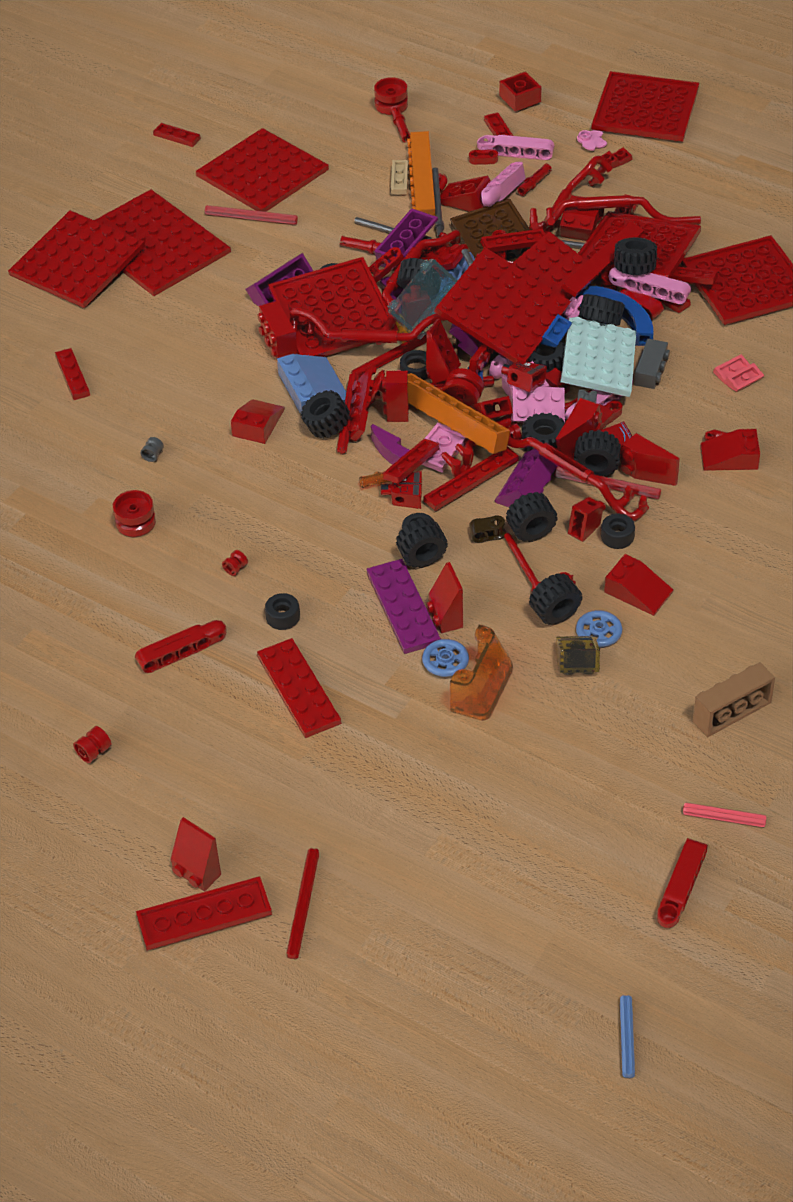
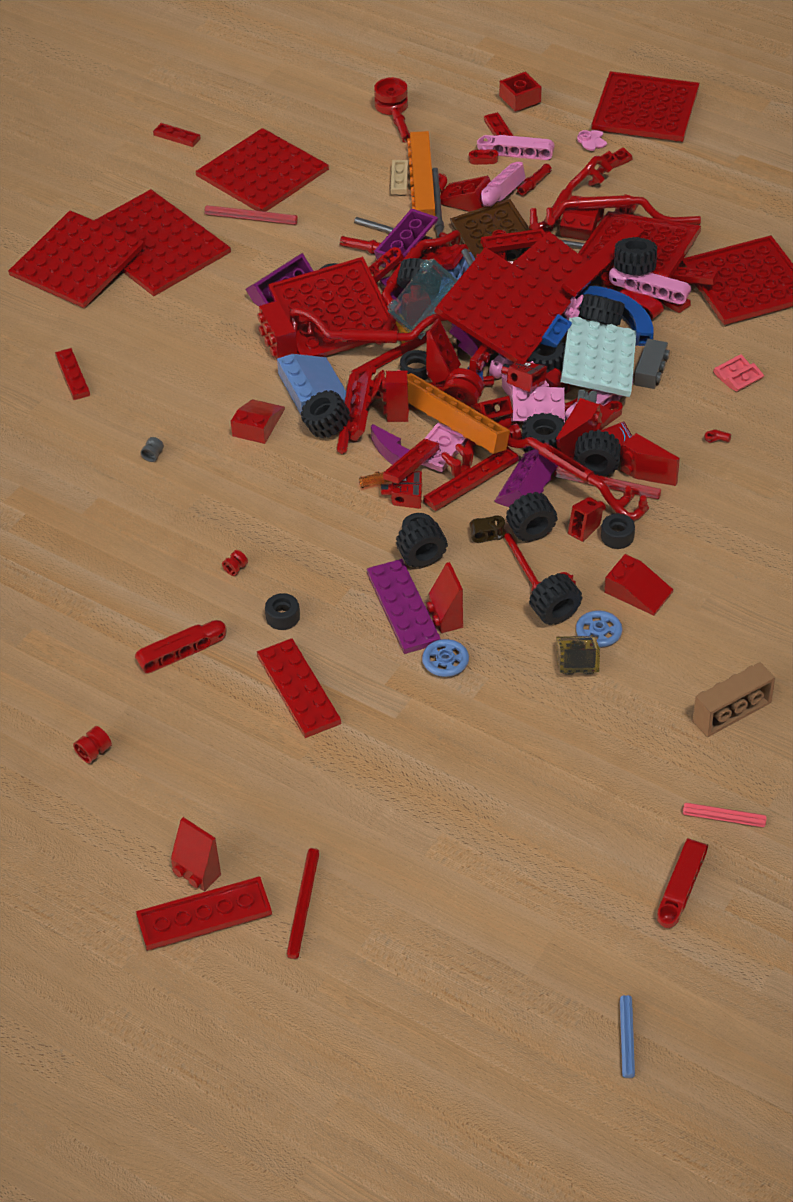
(134, 513): red wheel -> none
(478, 691): clear orange windscreen -> none
(732, 451): red slope -> none

